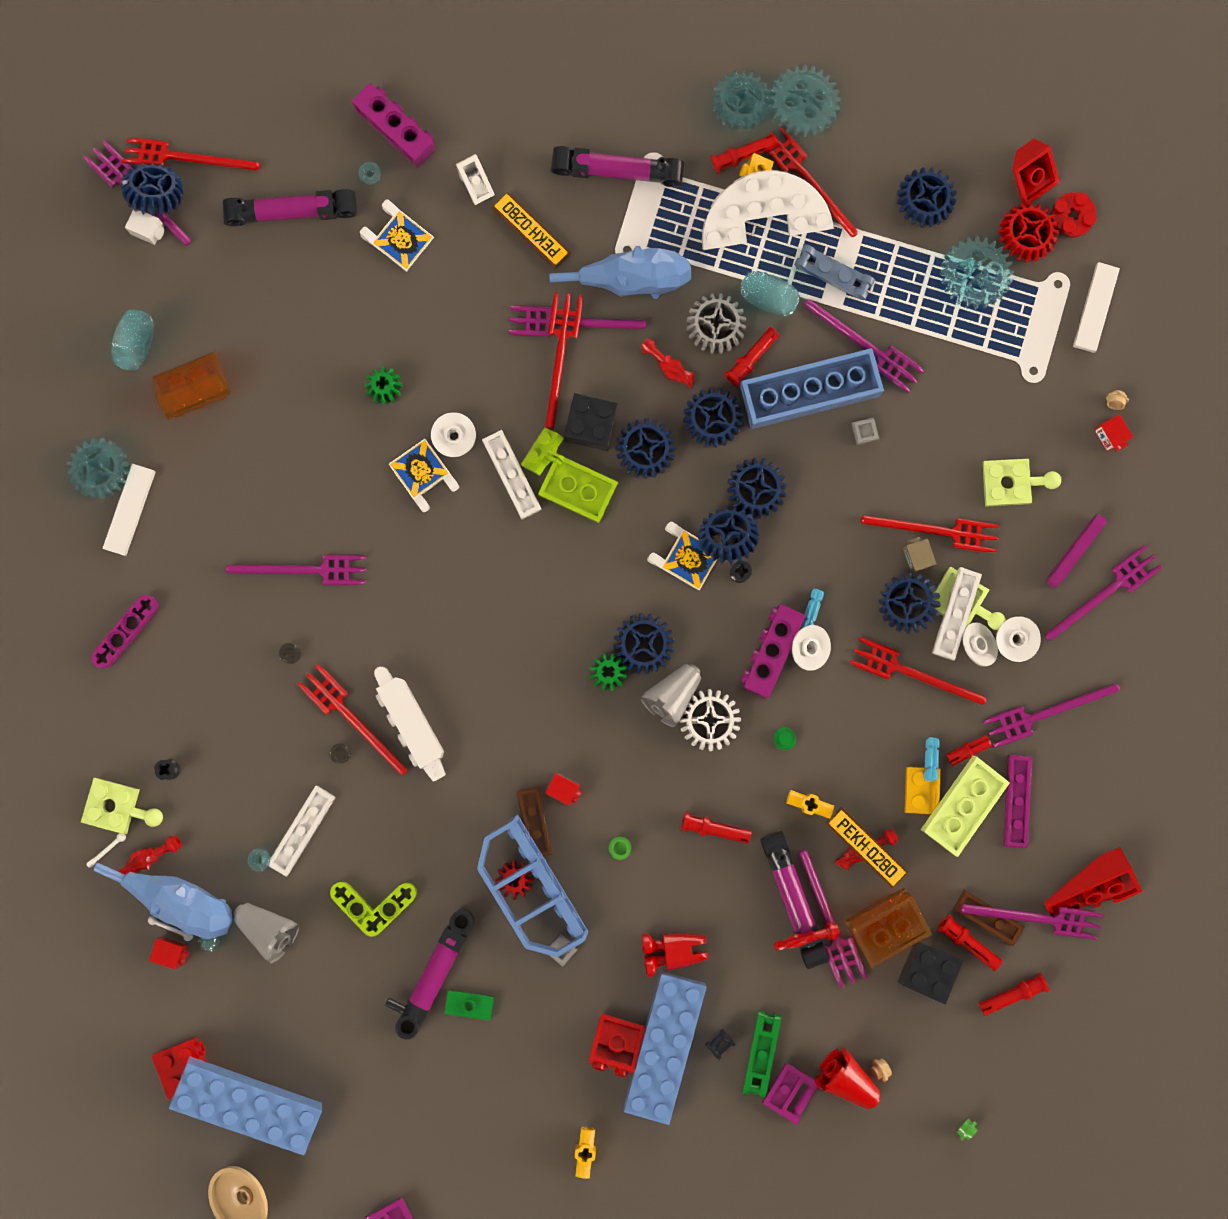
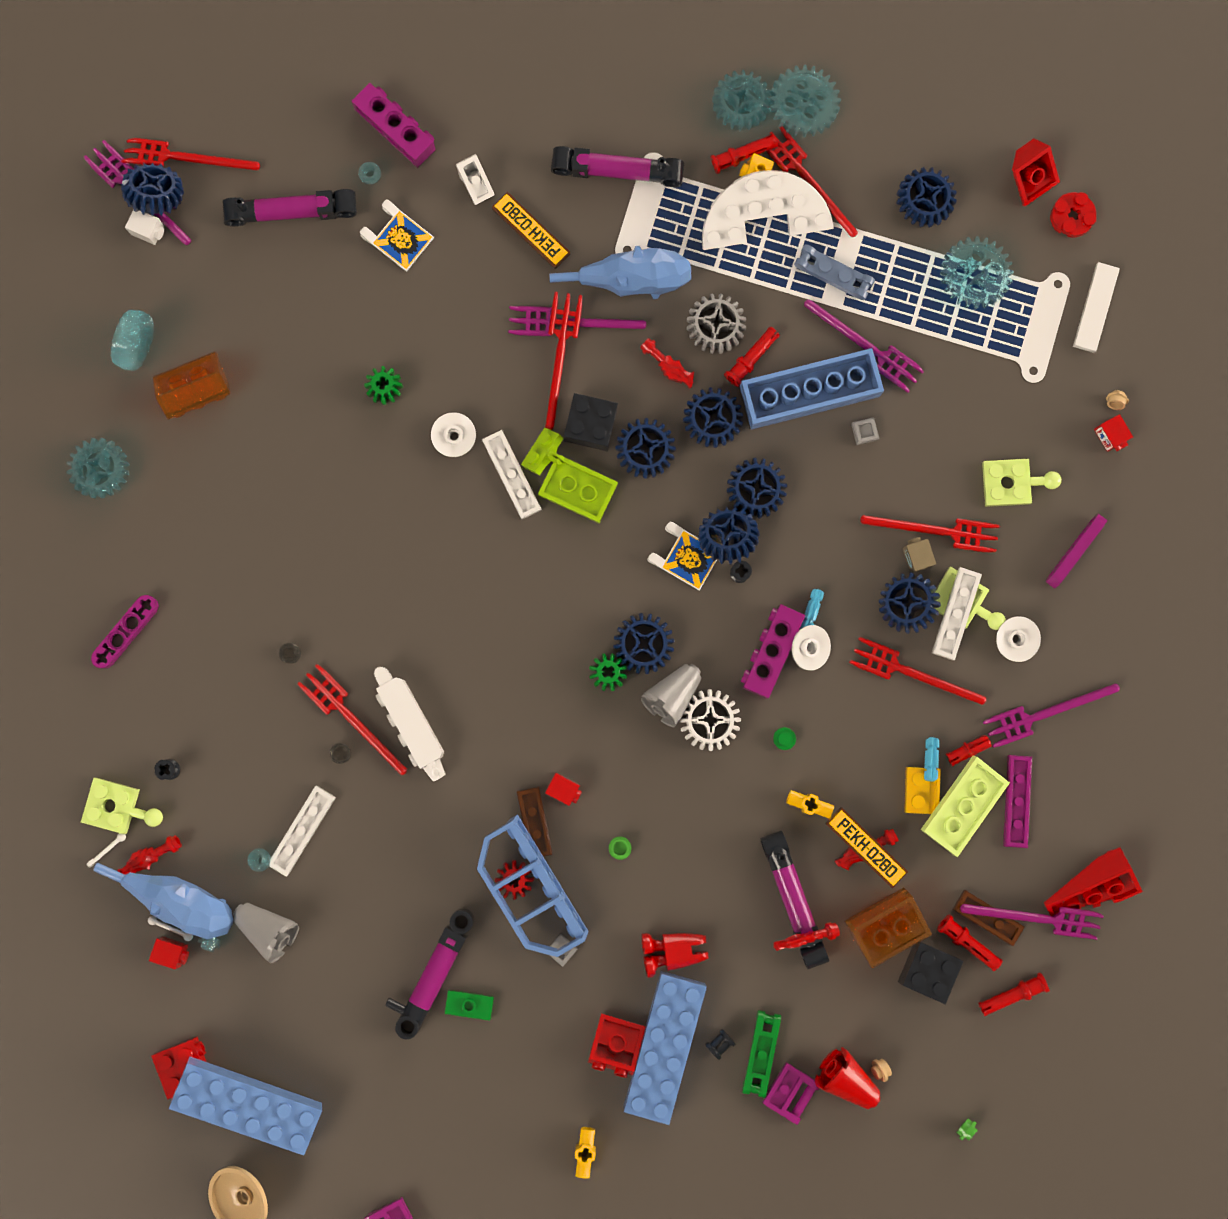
(129, 509): white tile -> none
(323, 569): magenta piece -> none
(368, 913): lime beam -> none
(420, 471): flag -> none
(705, 826): red pin -> none
(769, 293): clear light blue gear -> none
(839, 942): magenta piece -> none
(980, 644): white dish -> none
(1020, 217): red gear -> none
(1120, 581): magenta piece -> none

